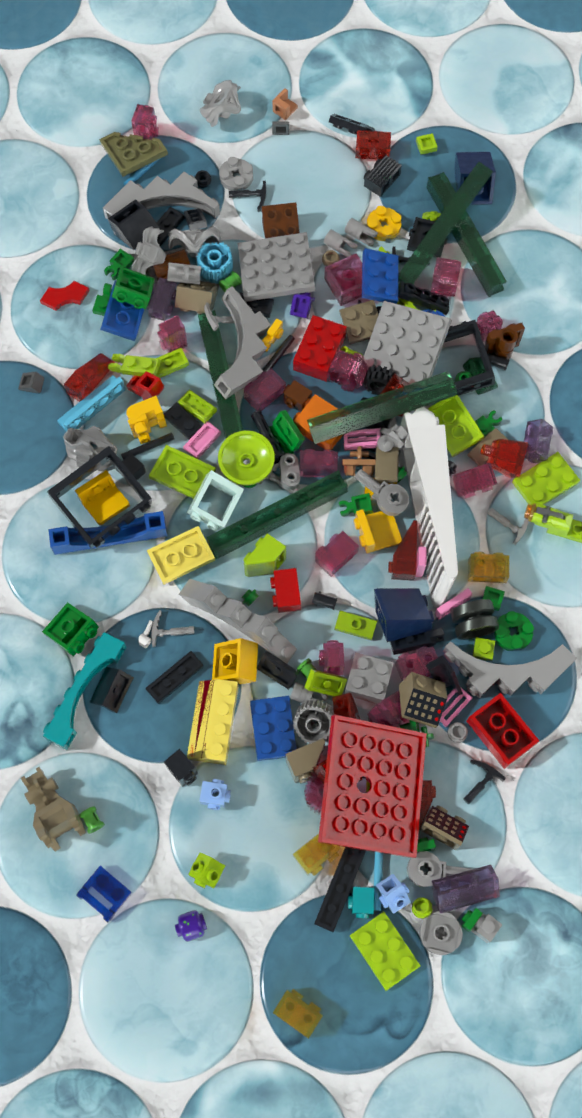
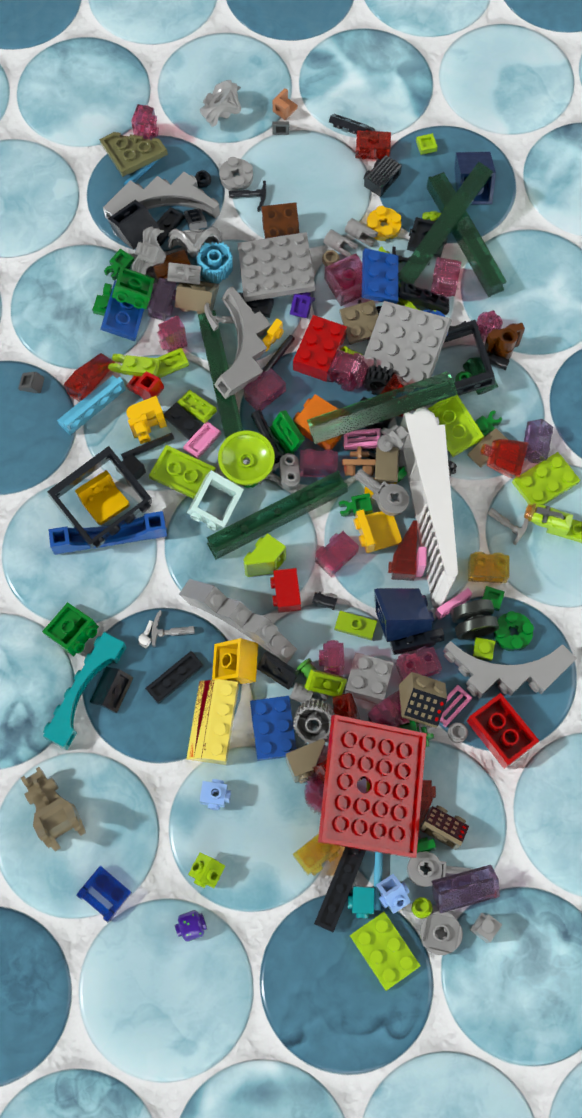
(57, 297): red tile -> none
(80, 448): light grey piece -> none
(91, 820): bright green bush -> none
(181, 555): light yellow plate -> none
(181, 768): black brick -> none
(232, 280): bright green bush -> none
(249, 597): green plate -> none
(296, 395): reddish brown brick -> none
(298, 1013): clear yellow brick -> none
(442, 671): black panel -> none
(470, 918): green plate -> none
(474, 479): clear pink brick -> none
(481, 785): black piece -> none

